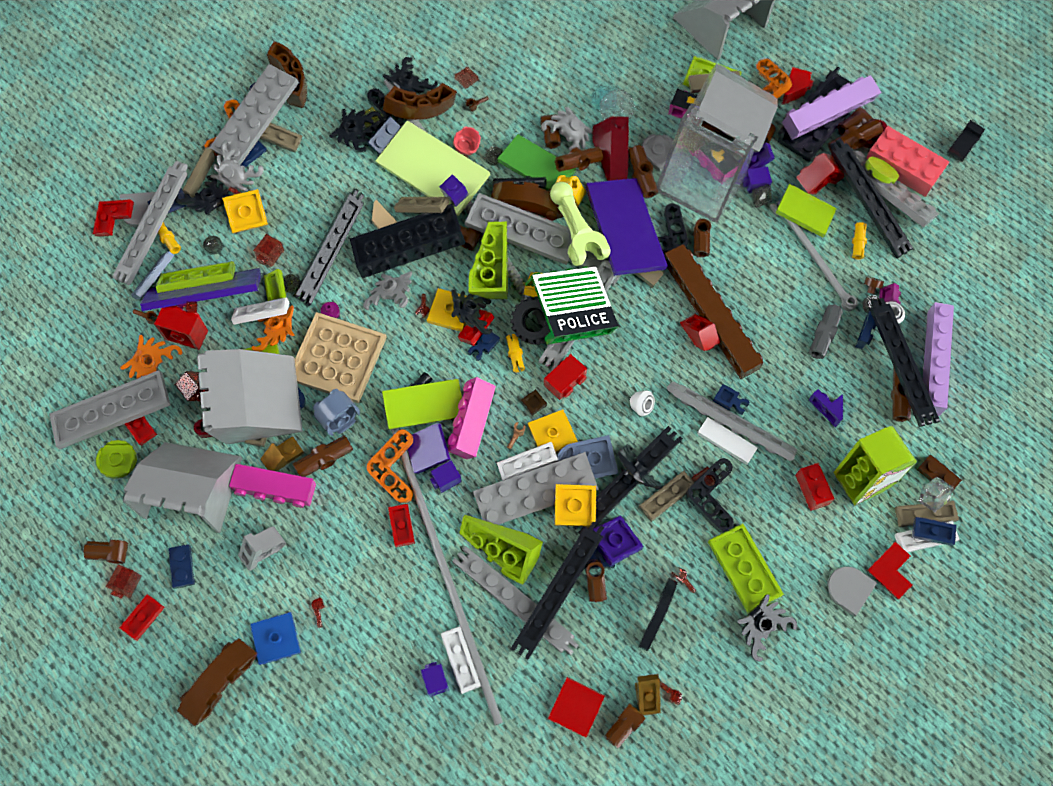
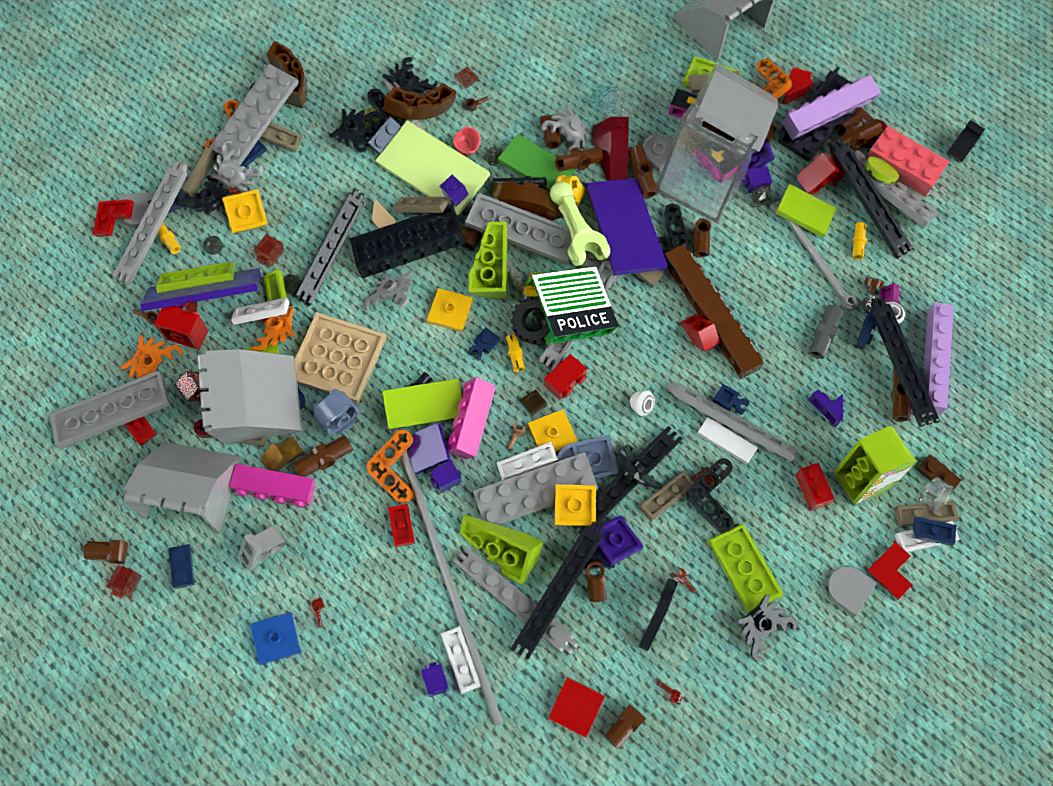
(121, 462): lime tile -> none
(142, 617): red plate -> none
(152, 275): tile -> none
(206, 691): reddish brown brick -> none
(330, 309): magenta tile -> none
(423, 308): clear red hand -> none
(468, 310): black animal -> none
(471, 334): red plate -> none
(648, 694): pearl gold slope -> none

